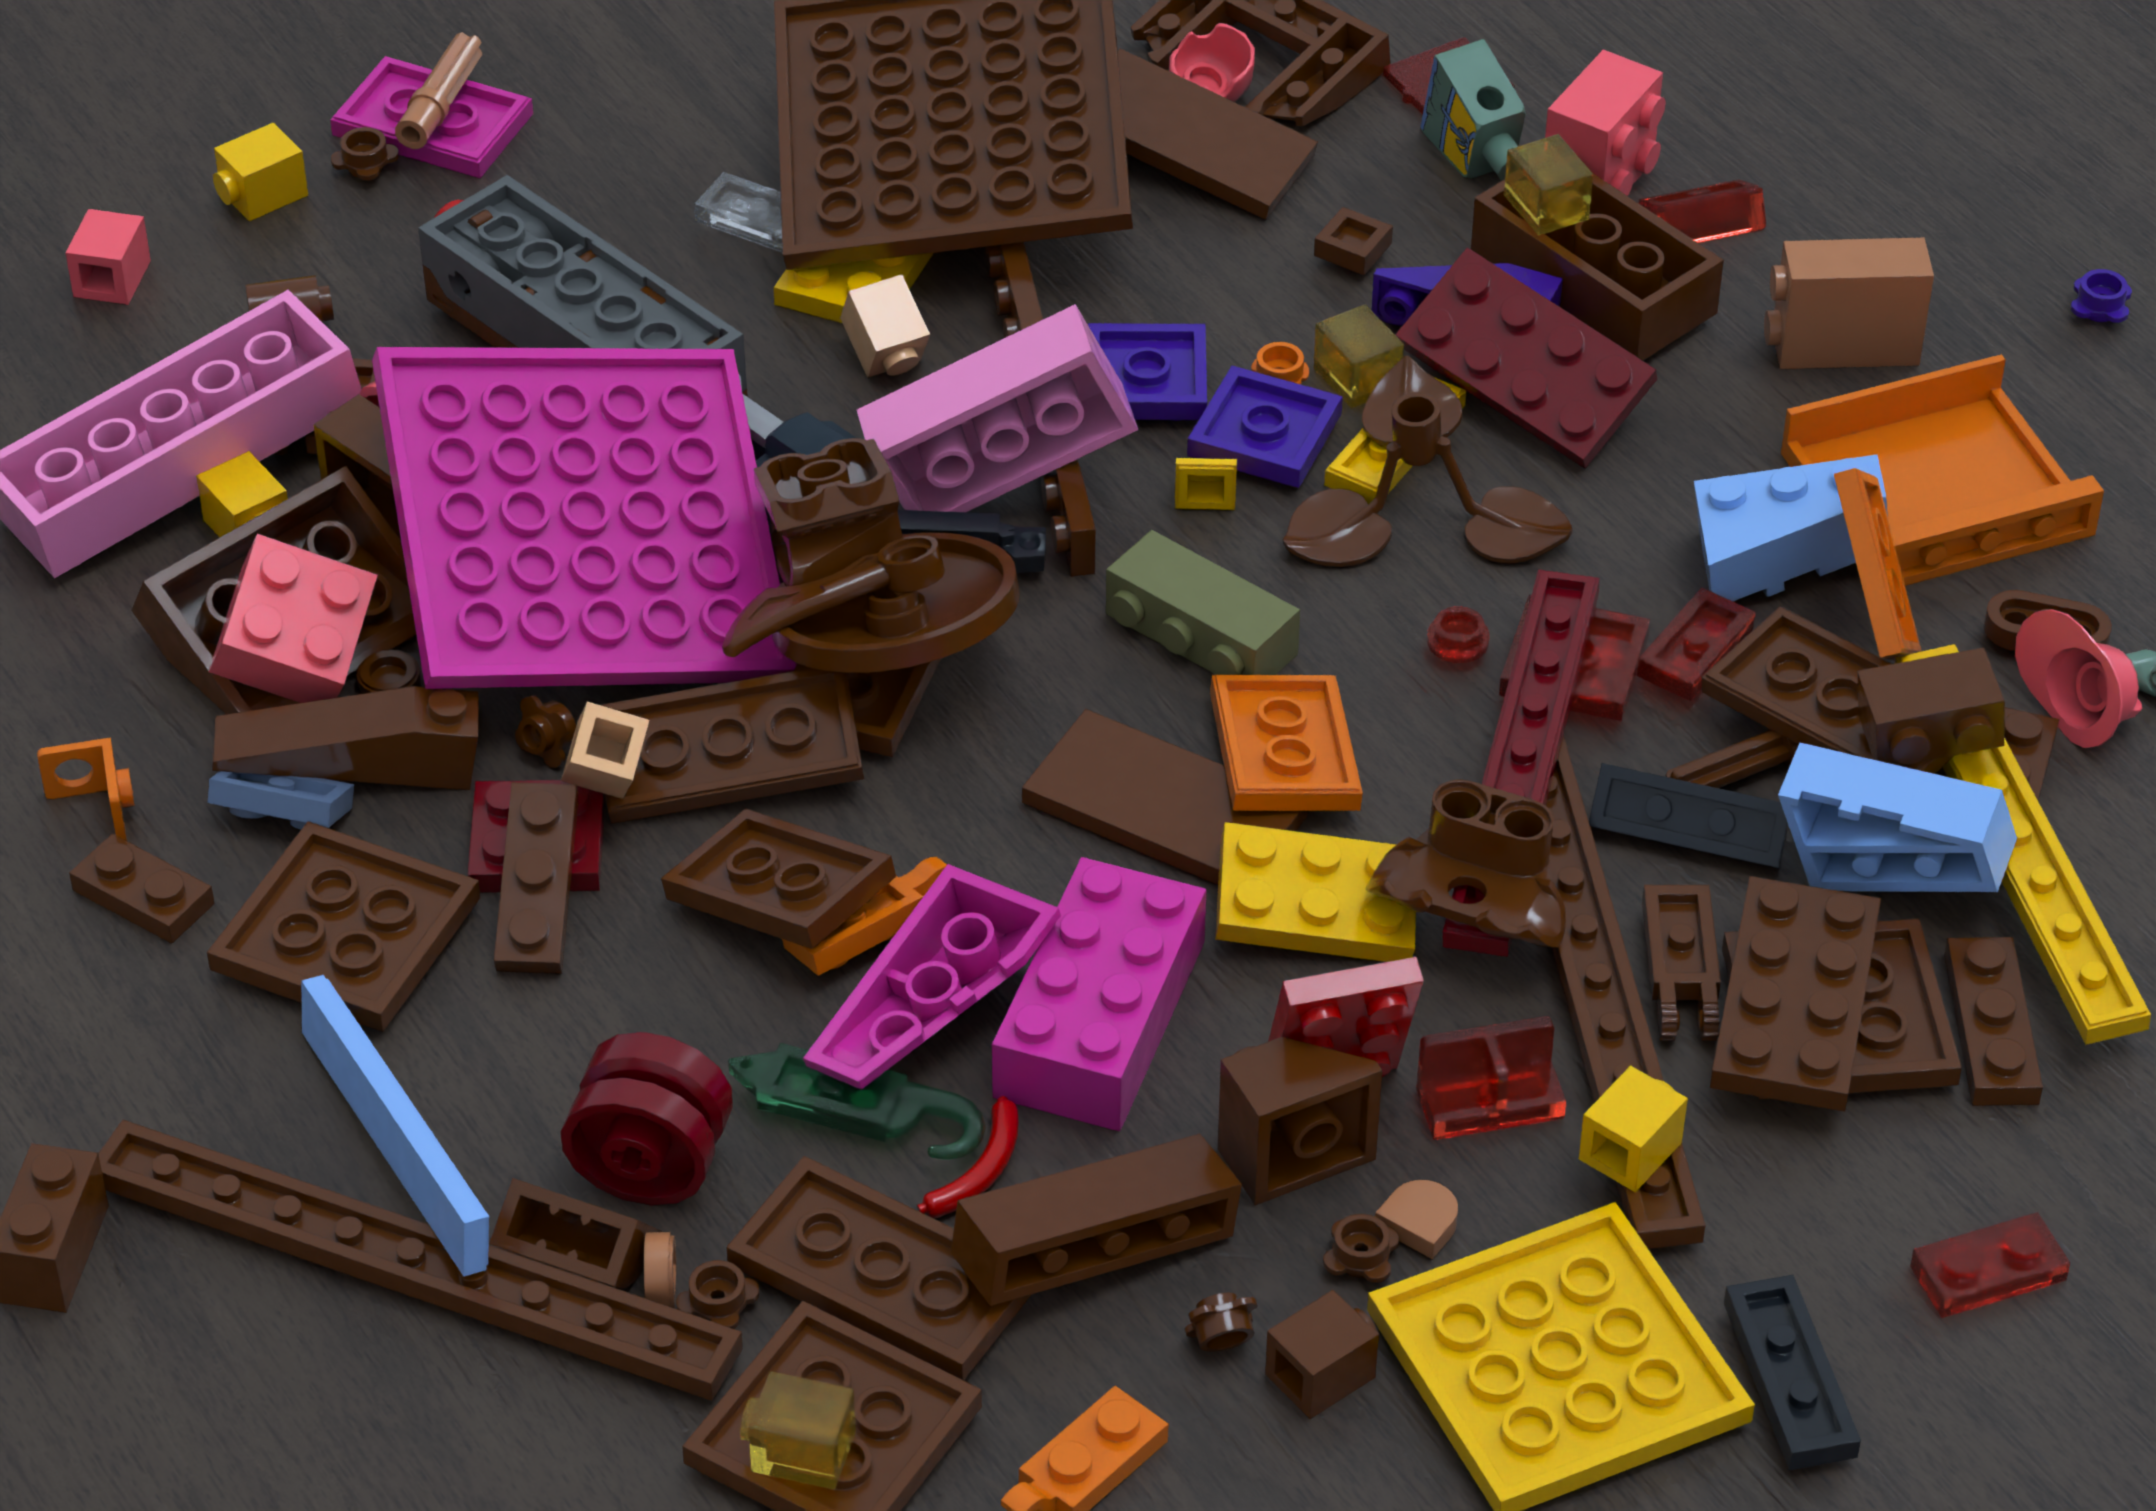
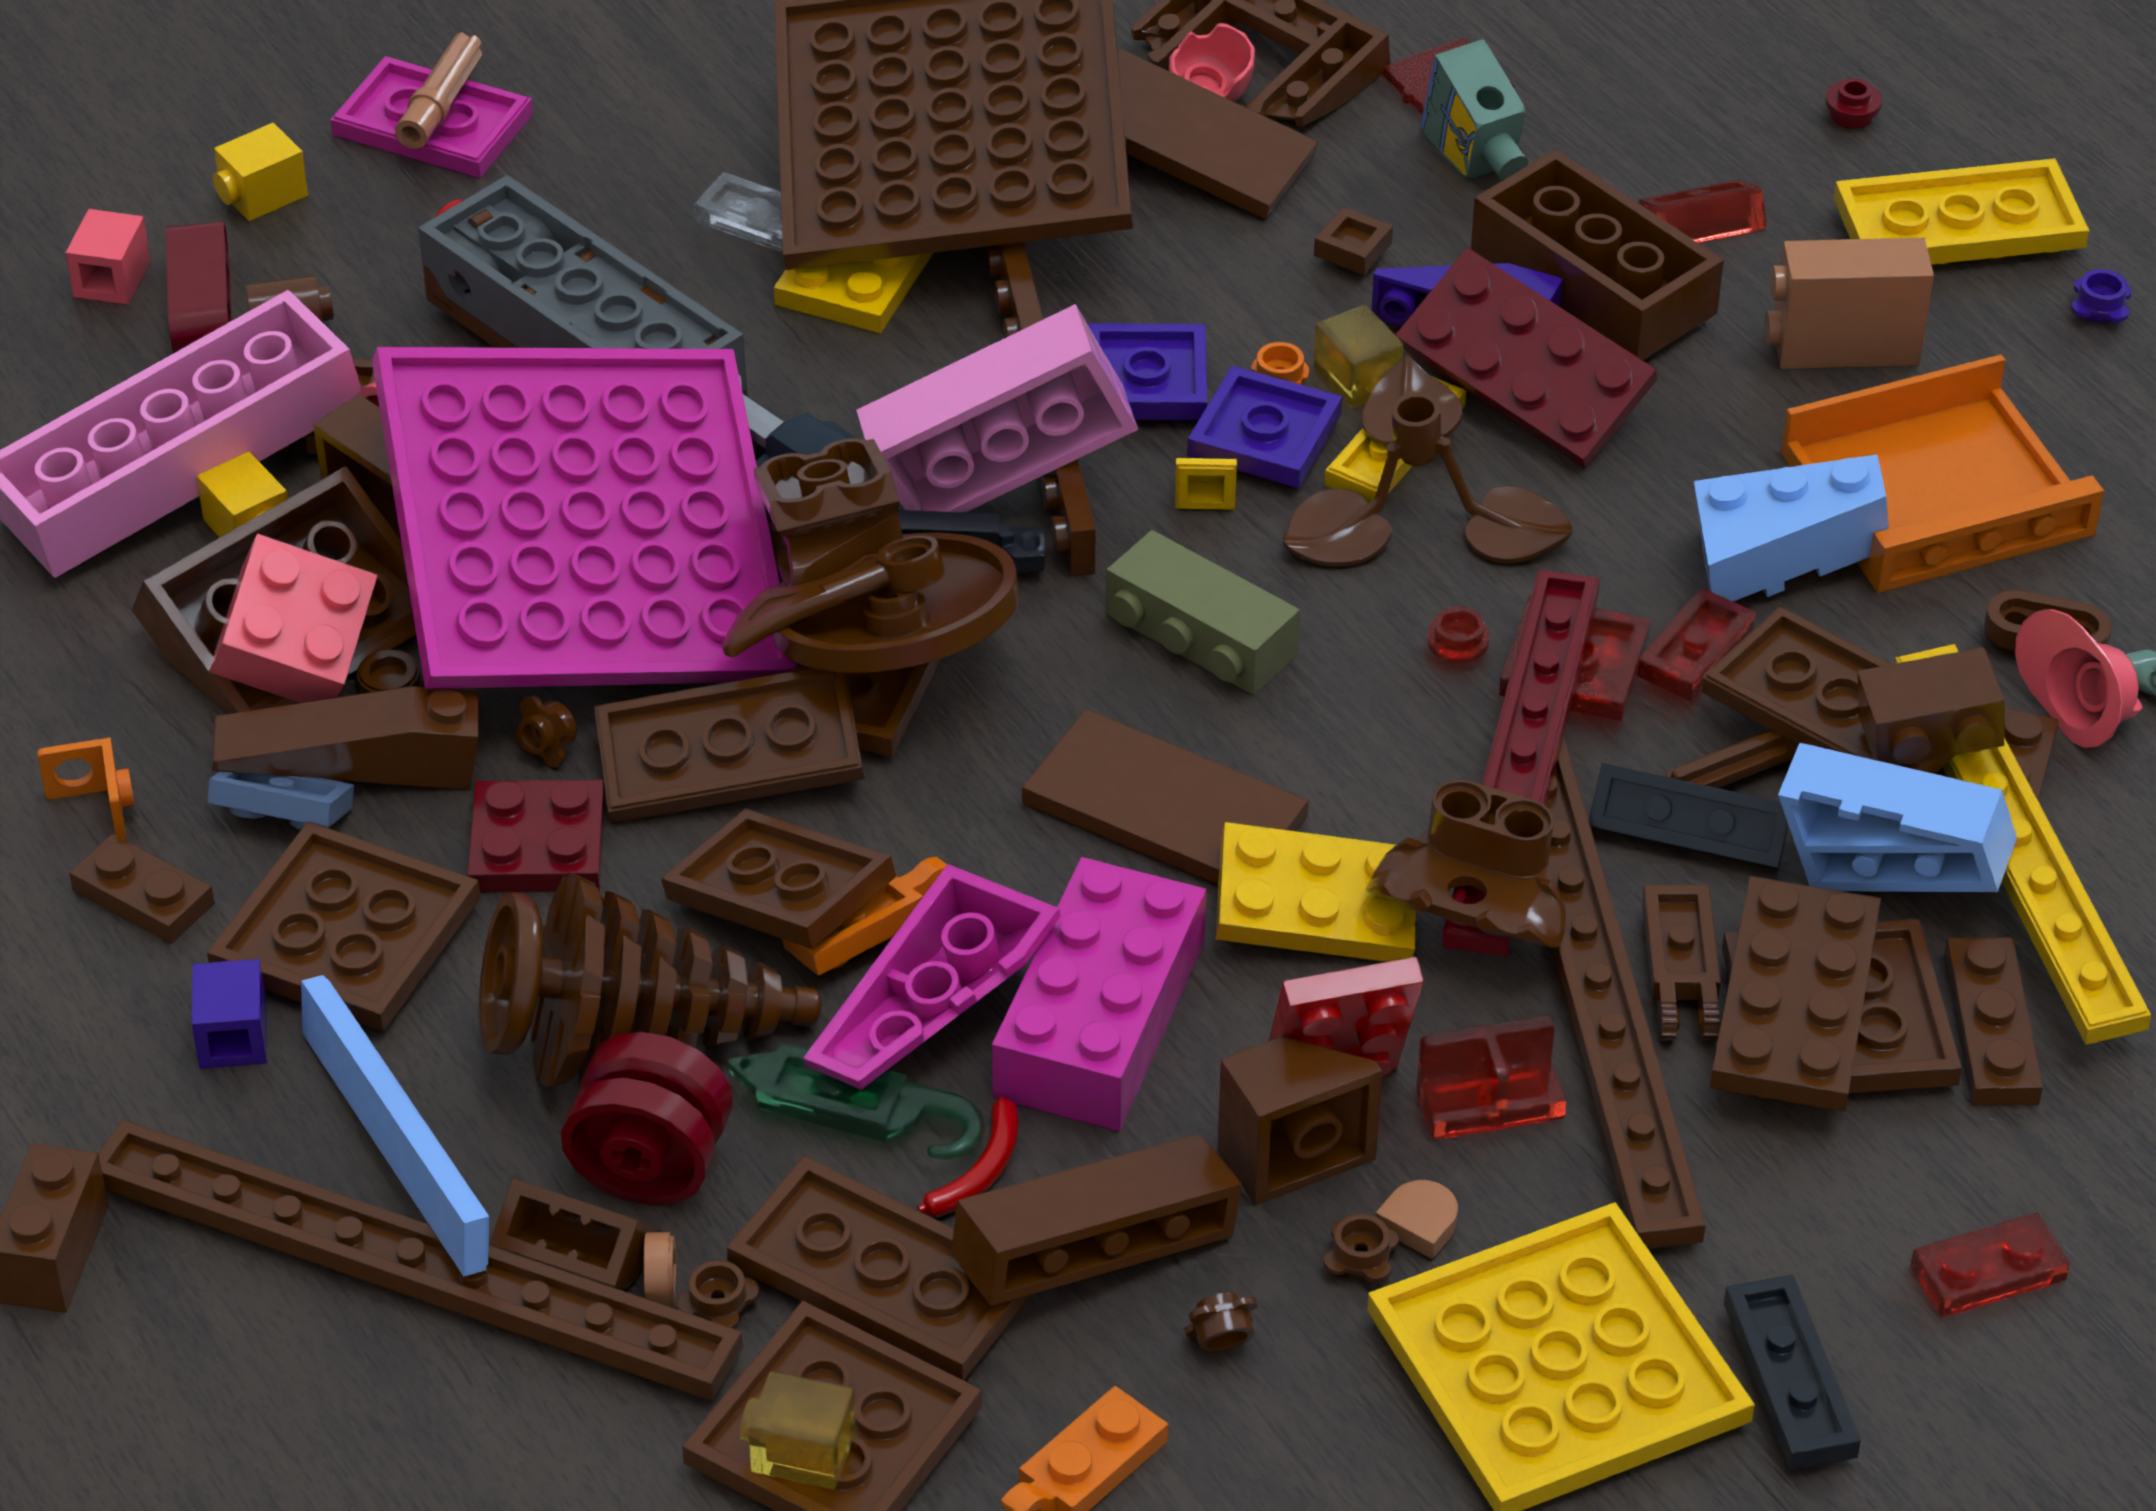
(197, 281): none -> dark red beam
(229, 1013): none -> dark purple brick
(364, 153): reddish brown plate -> none
(536, 878): reddish brown plate -> none
(605, 750): light nougat brick -> none
(612, 974): none -> reddish brown plant
(885, 327): light nougat brick -> none
(1285, 743): orange tile -> none
(1322, 1353): reddish brown brick -> none
(1548, 184): clear yellow brick -> none
(1611, 118): coral brick -> none
(1633, 1128): yellow brick -> none
(1853, 103): none -> dark red plate
(1877, 563): orange tile -> none
(1968, 210): none -> yellow plate

